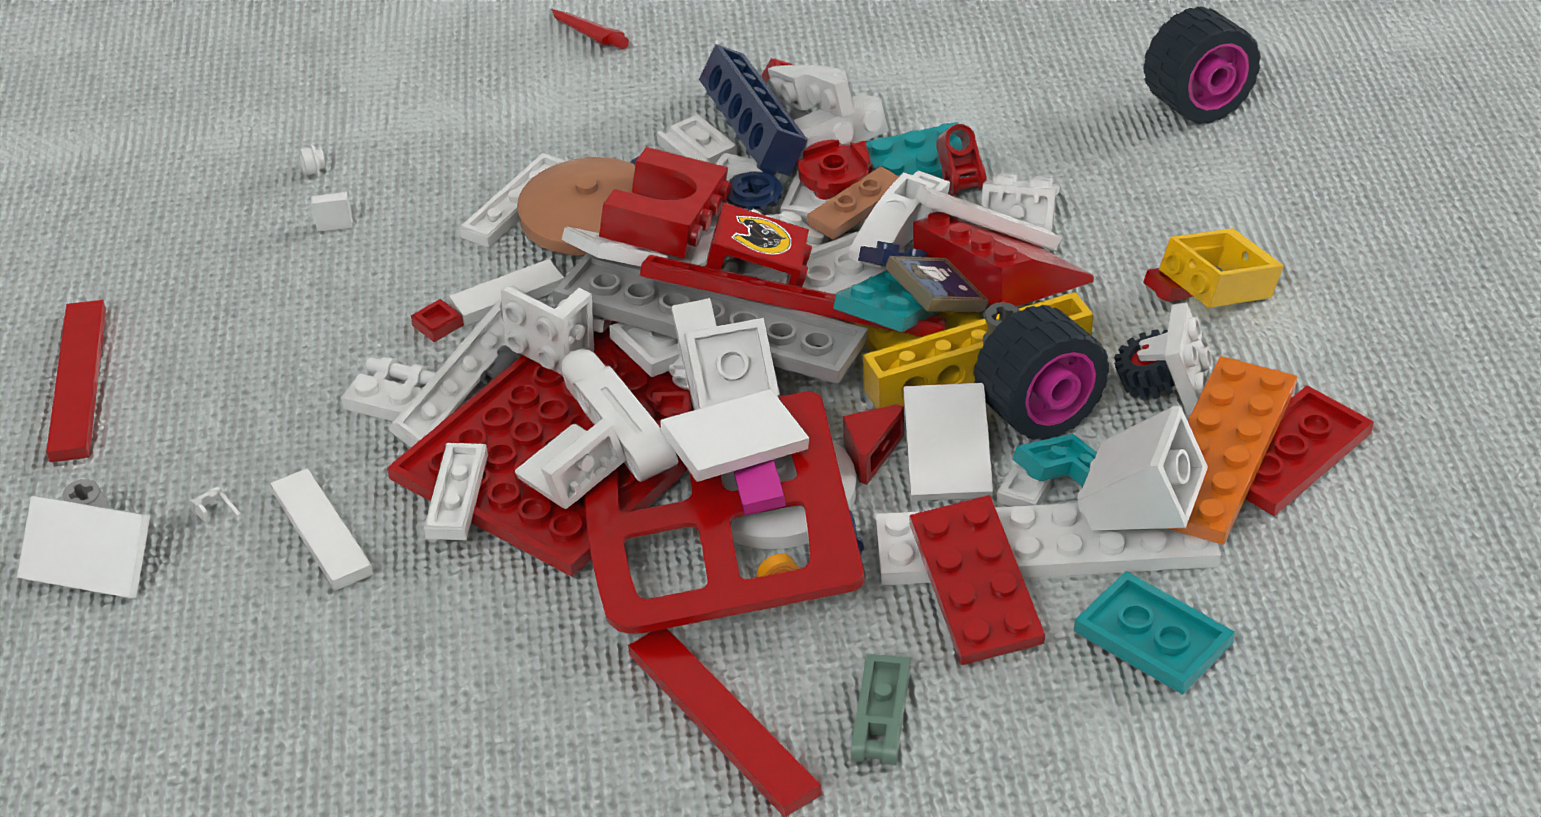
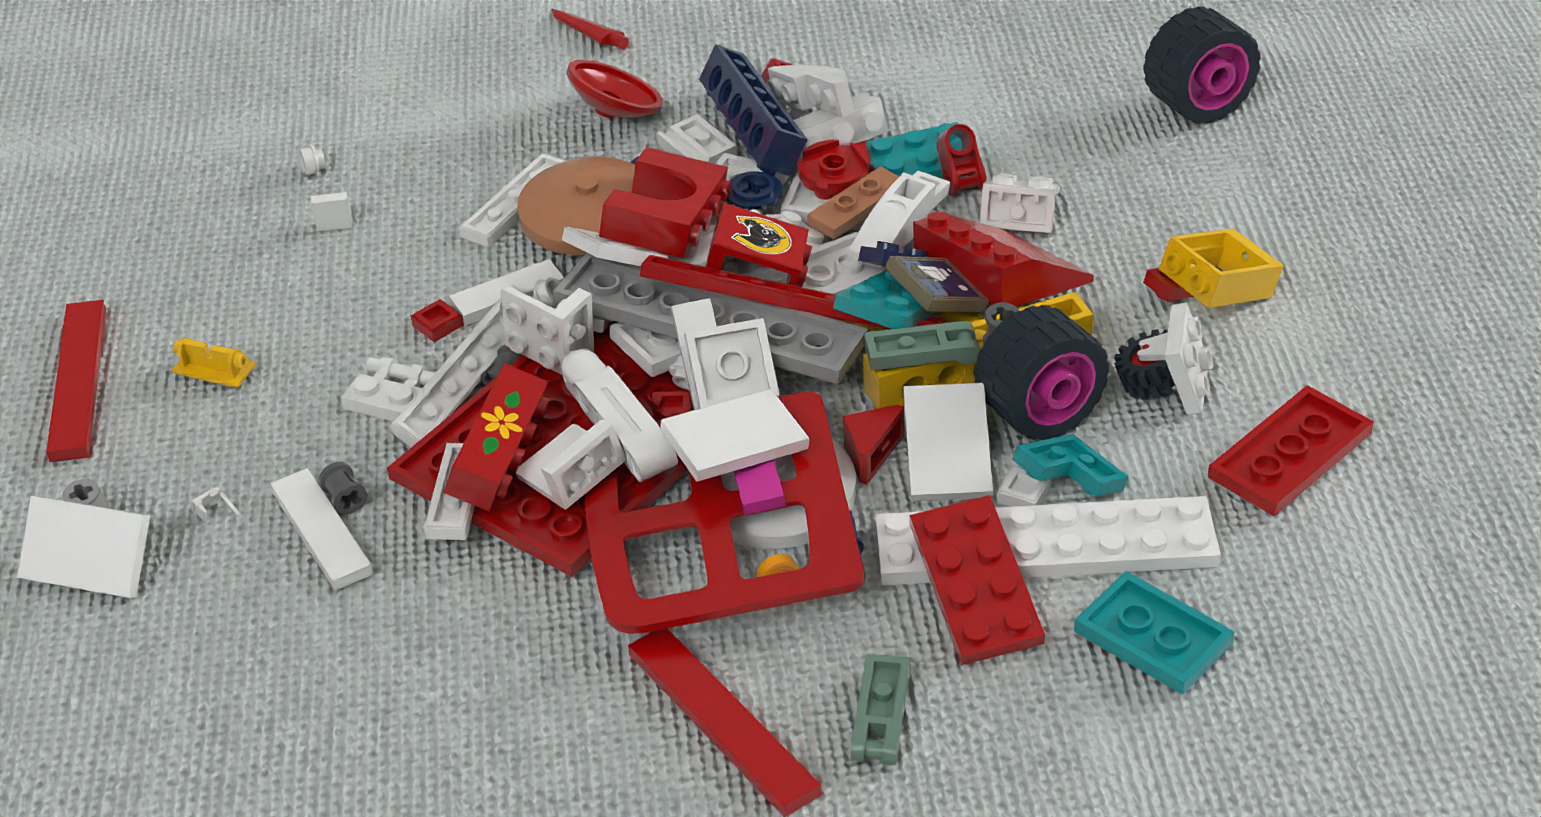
(218, 365): none -> yellow hinge
(339, 482): none -> dark grey bush
(496, 438): none -> red brick
(544, 290): none -> white plate
(613, 90): none -> red dish
(922, 345): none -> sand green plate
(987, 218): white tile -> none
(1145, 476): white slope -> none
(1233, 430): orange plate -> none

